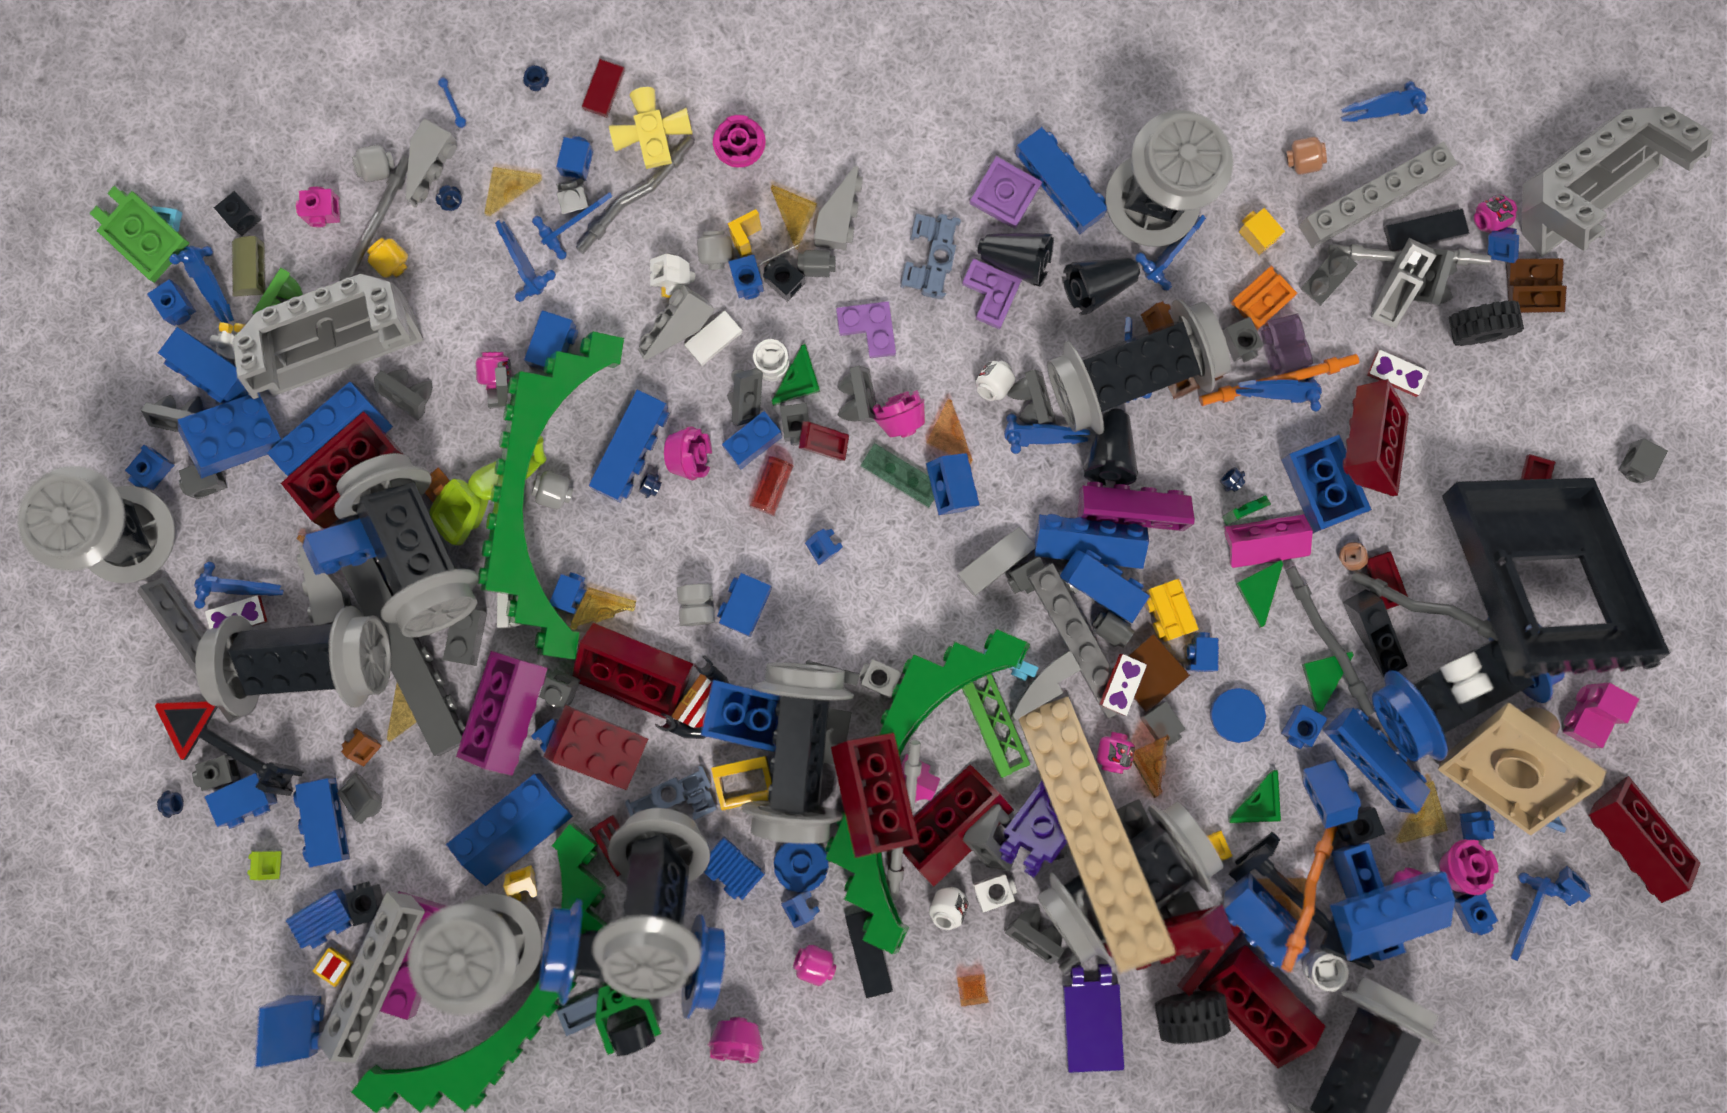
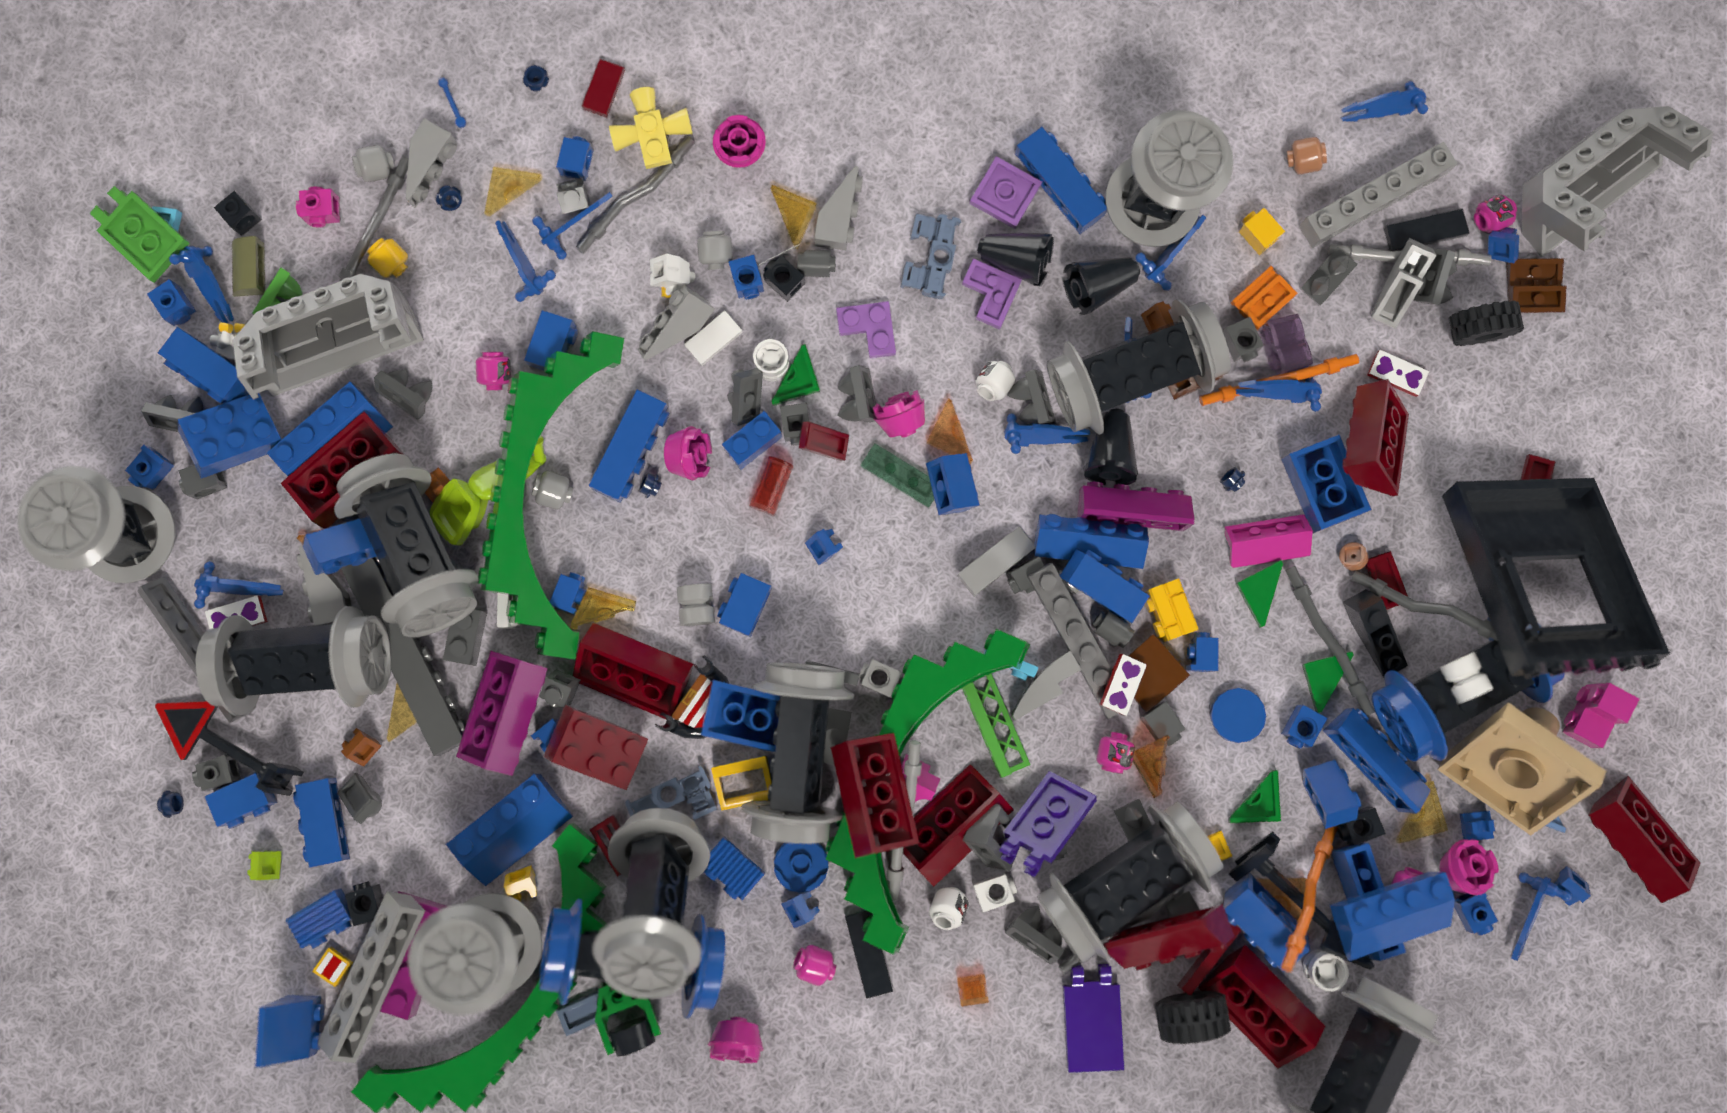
(498, 397): dark grey slope -> none
(741, 229): yellow panel -> none
(1095, 836): tan plate -> none
(1246, 509): green tile -> none
(1642, 461): dark grey brick -> none

